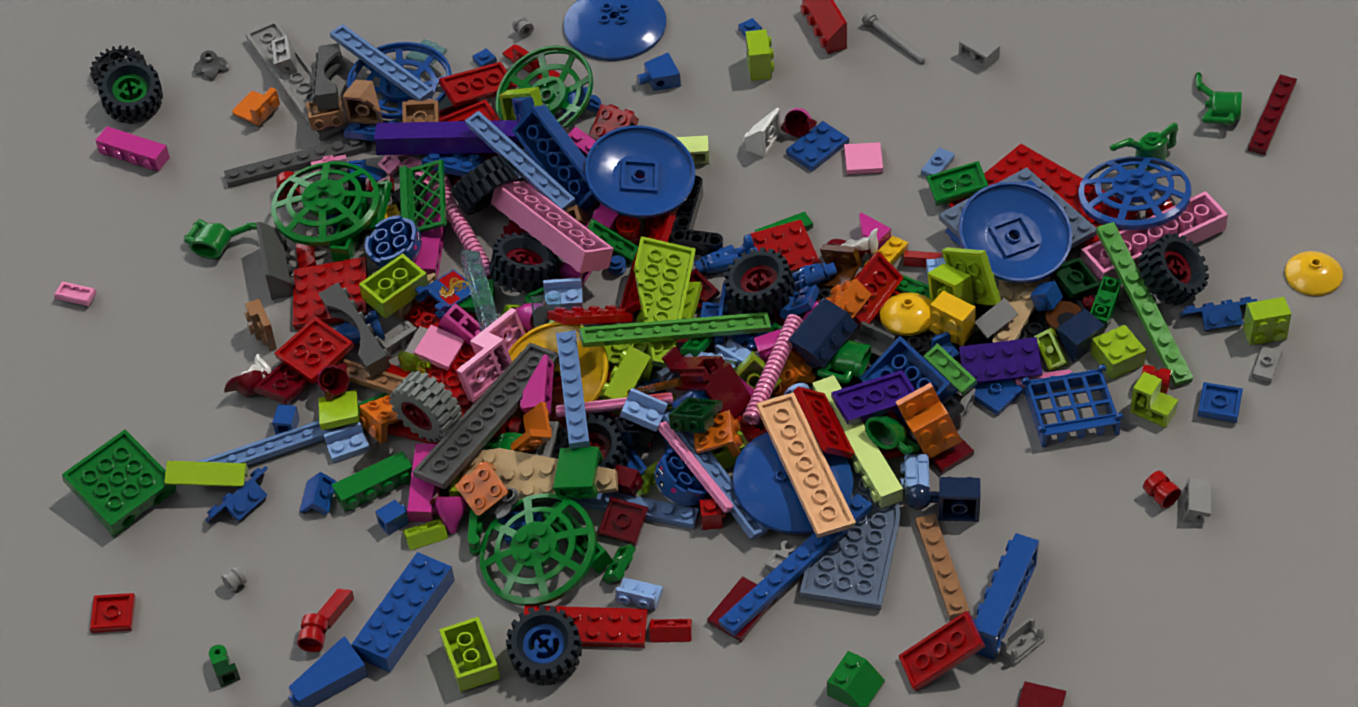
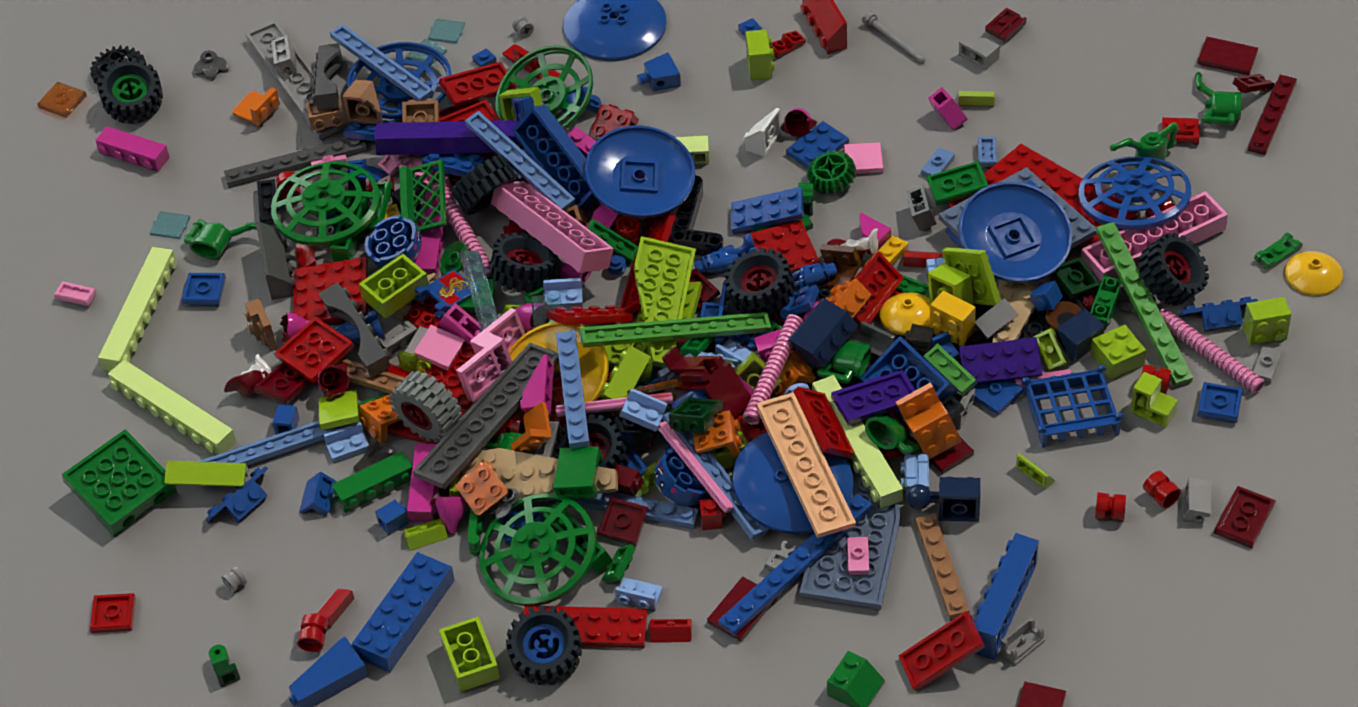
(61, 99): none -> clear orange tile
(138, 308): none -> yellowish green brick
(170, 225): none -> clear light blue piece
(171, 407): none -> yellowish green brick
(203, 289): none -> blue plate
(266, 192): none -> black plate
(291, 324): none -> dark pink hat
(446, 31): none -> clear light blue piece
(451, 257): none -> green dish
(767, 210): none -> blue plate
(788, 43): none -> red slope
(808, 191): none -> leg
(842, 173): none -> green gear
(858, 555): none -> bright pink plate
(920, 338): none -> clear smoke brick
(921, 208): none -> dark grey brick
(947, 108): none -> dark pink slope
(976, 98): none -> lime slope
(987, 151): none -> medium blue plate
(1005, 24): none -> dark red plate
(1033, 472): none -> lime slope
(1110, 506): none -> red wheel
(1187, 129): none -> red plate
(1212, 352): none -> bright pink piece
(1228, 55): none -> dark red tile
(1244, 517): none -> dark red tile
(1252, 83): none -> dark red plate
(1278, 251): none -> green plate

